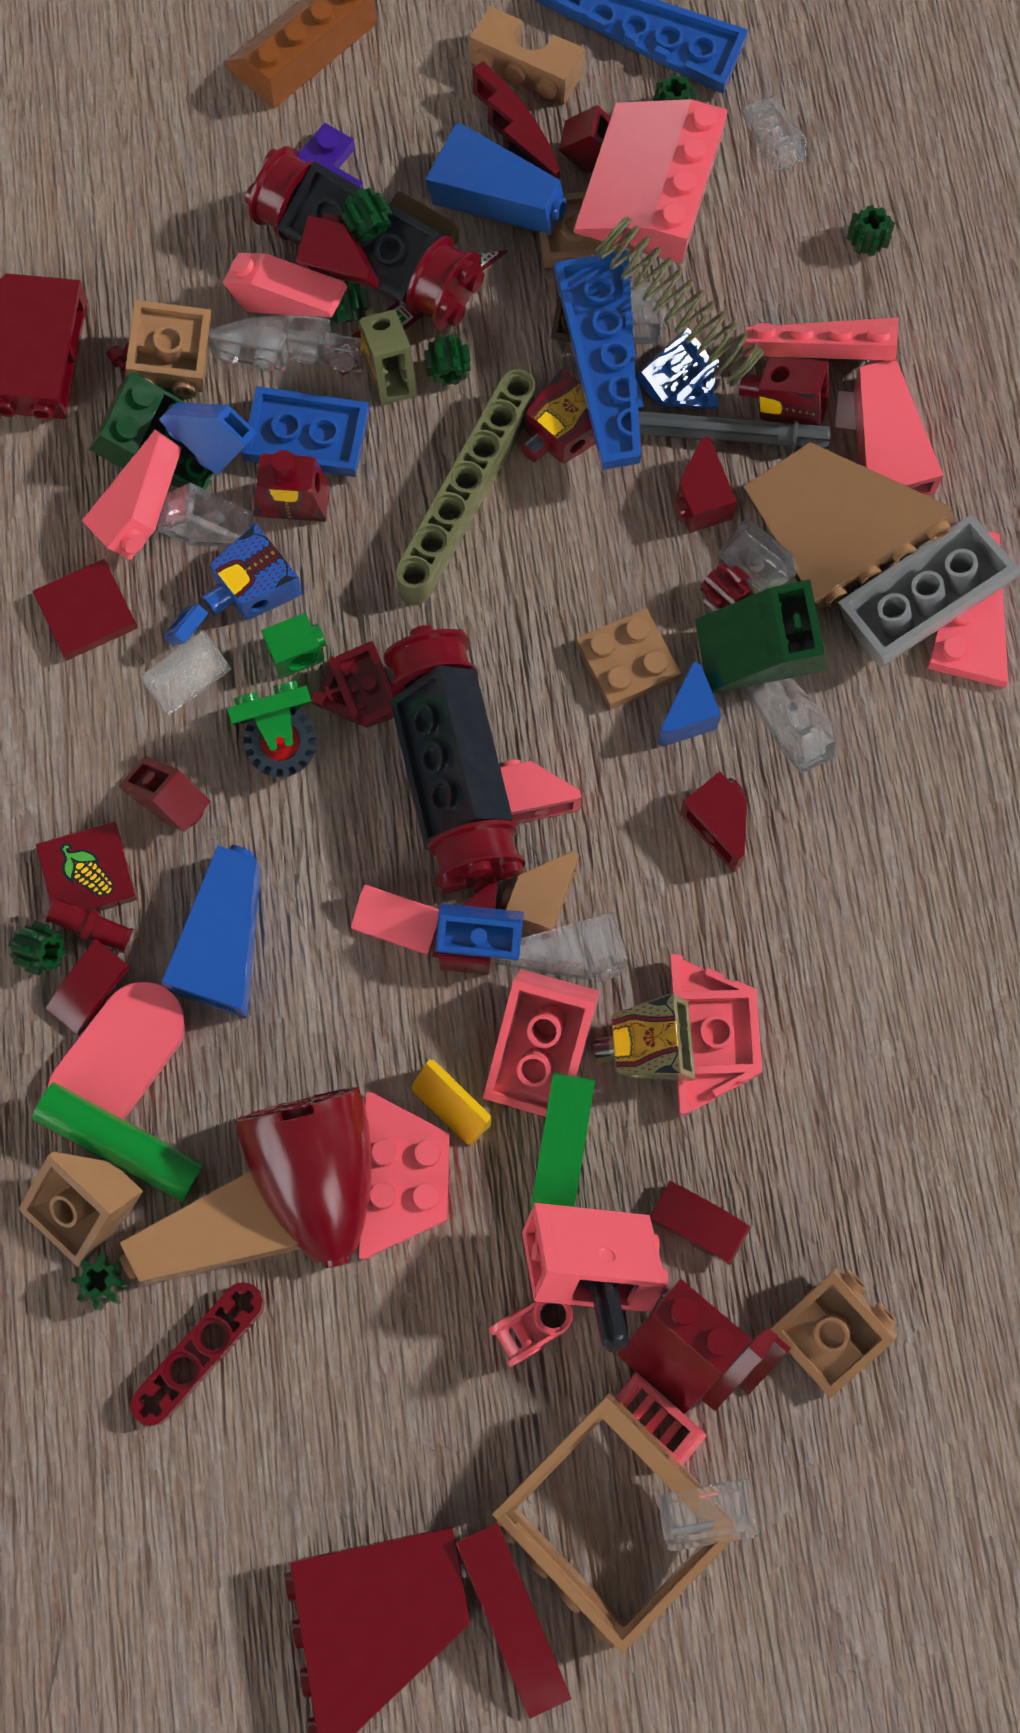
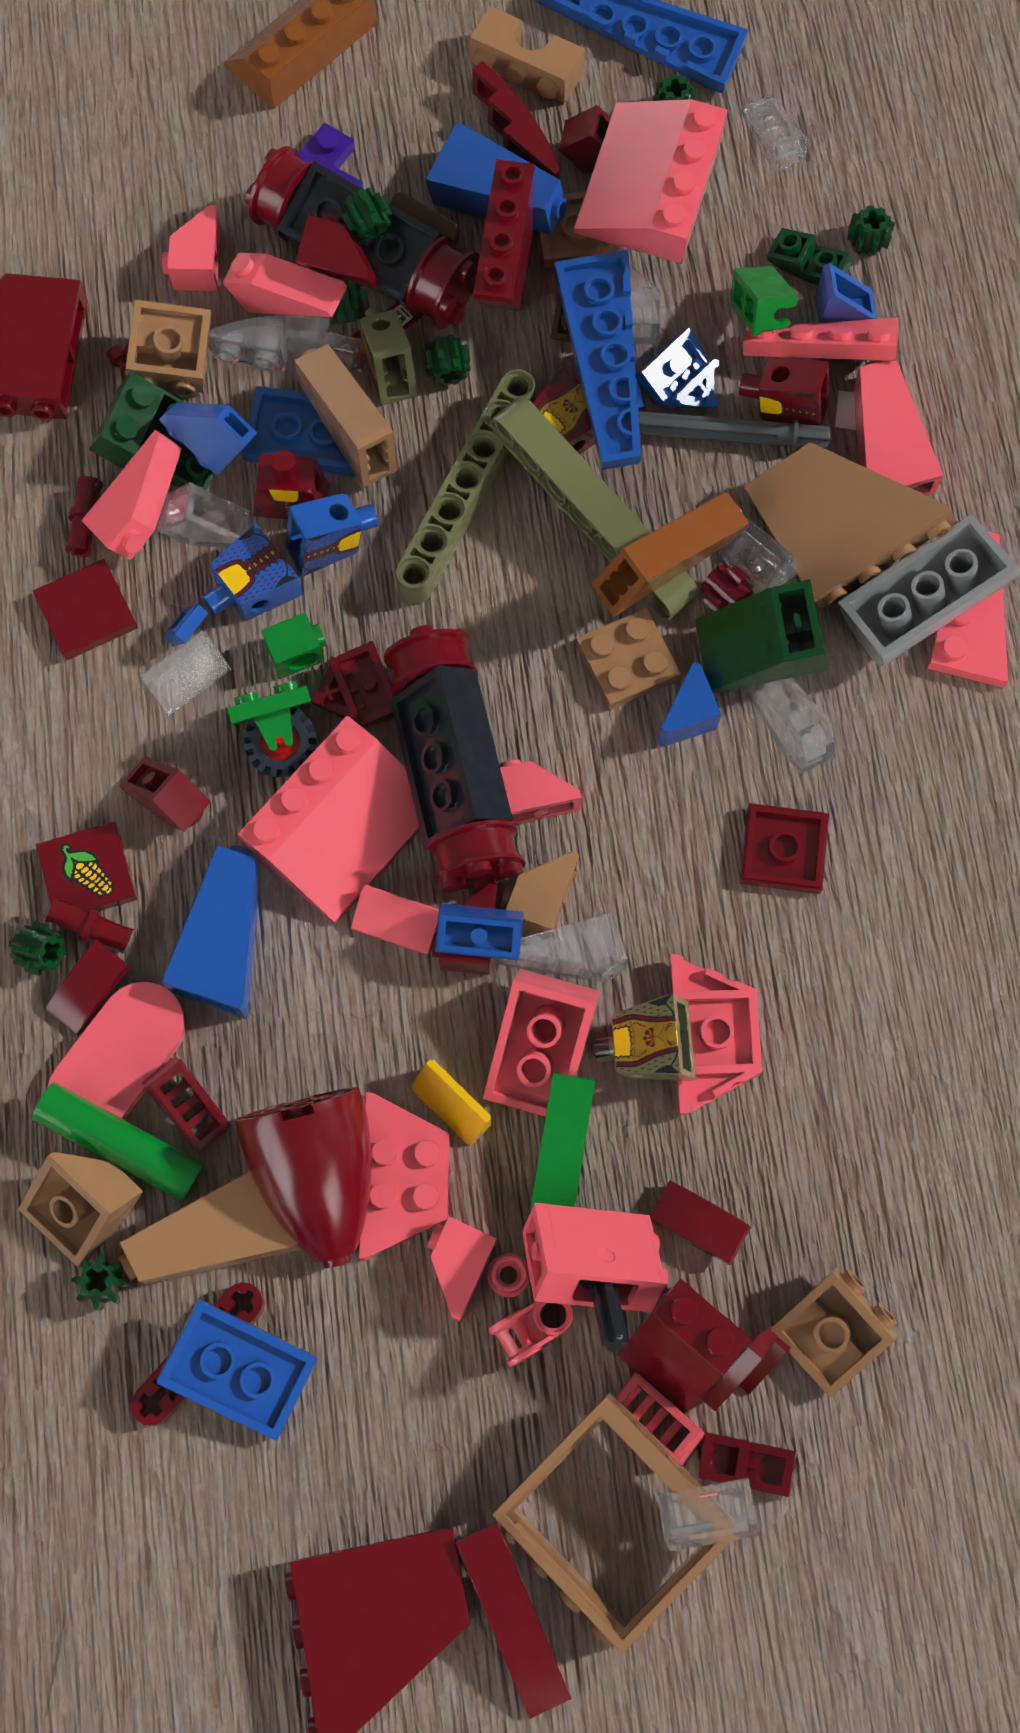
(80, 535): none -> dark red pin
(164, 1074): none -> dark red slope
(195, 253): none -> coral slope
(236, 1369): none -> blue plate
(326, 531): none -> blue torso
(335, 820): none -> coral slope
(347, 414): none -> medium nougat slope
(459, 1262): none -> coral slope
(503, 1261): none -> coral plate
(506, 237): none -> dark red slope
(581, 493): none -> olive beam
(601, 252): olive piece -> none
(669, 552): none -> dark orange slope
(704, 491): dark red slope -> none
(719, 817): dark red slope -> none
(732, 1459): none -> dark red slope
(758, 295): none -> green hinge
(784, 848): none -> dark red tile
(802, 257): none -> dark green slope
(842, 297): none -> blue slope

